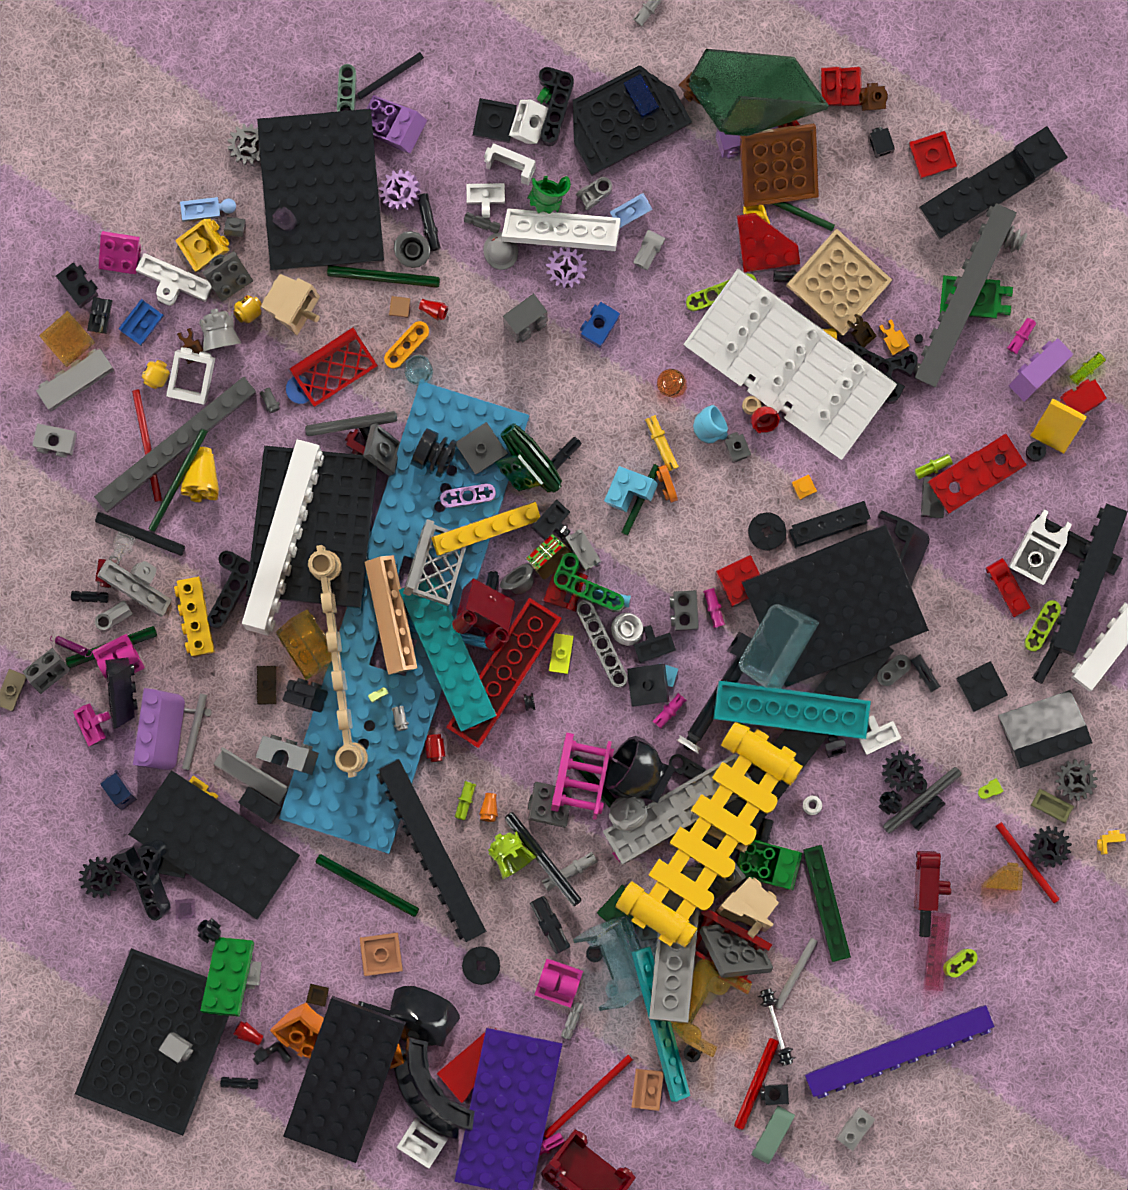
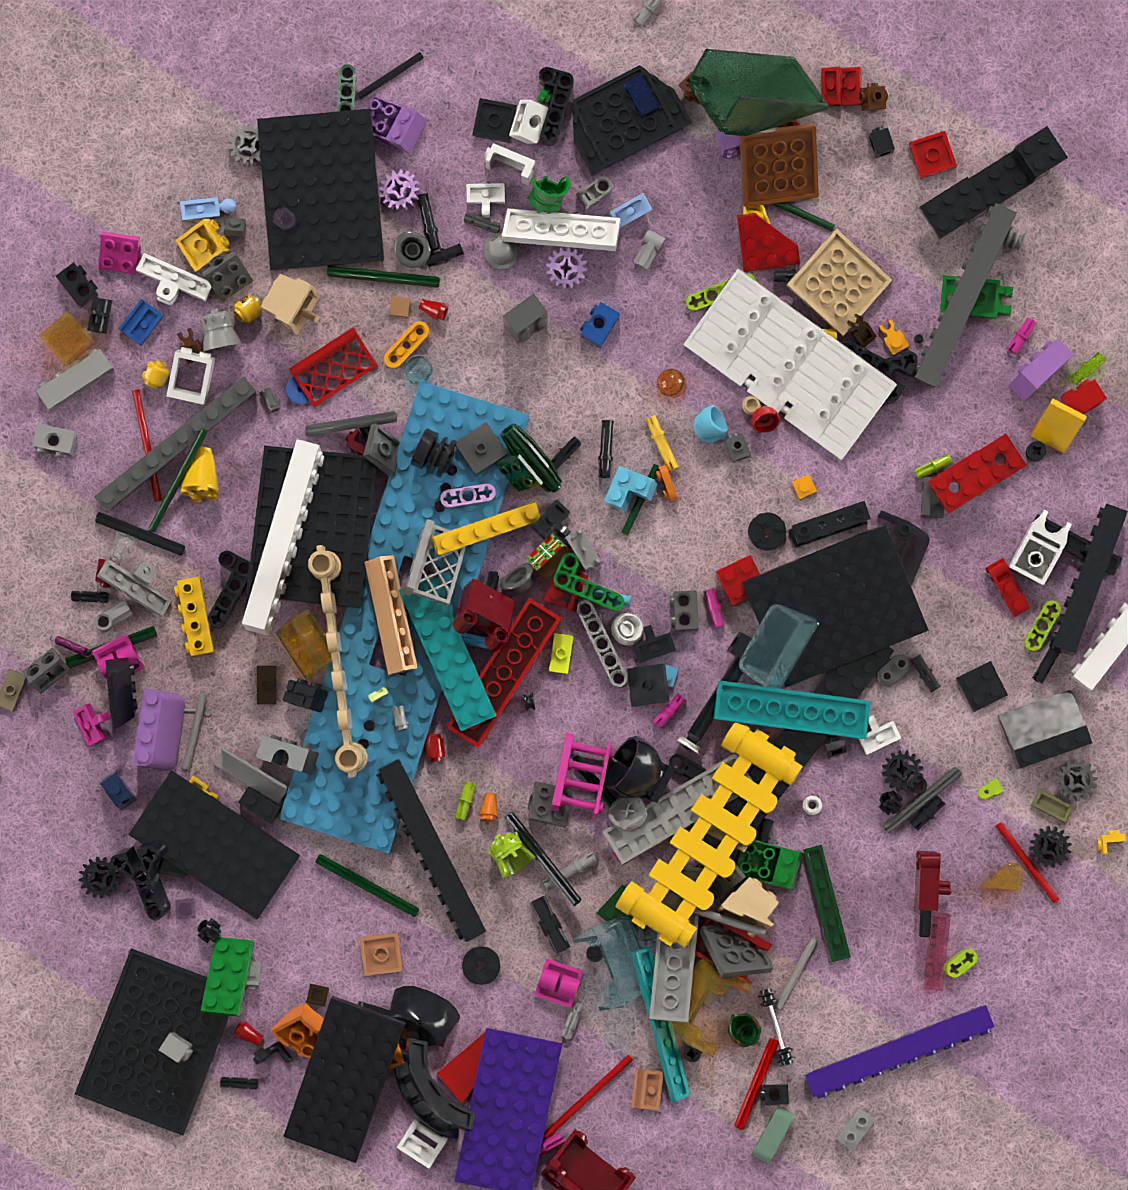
(445, 255): none -> black pin
(605, 449): none -> black pin
(730, 921): none -> light grey bar
(744, 1029): none -> dark green hair

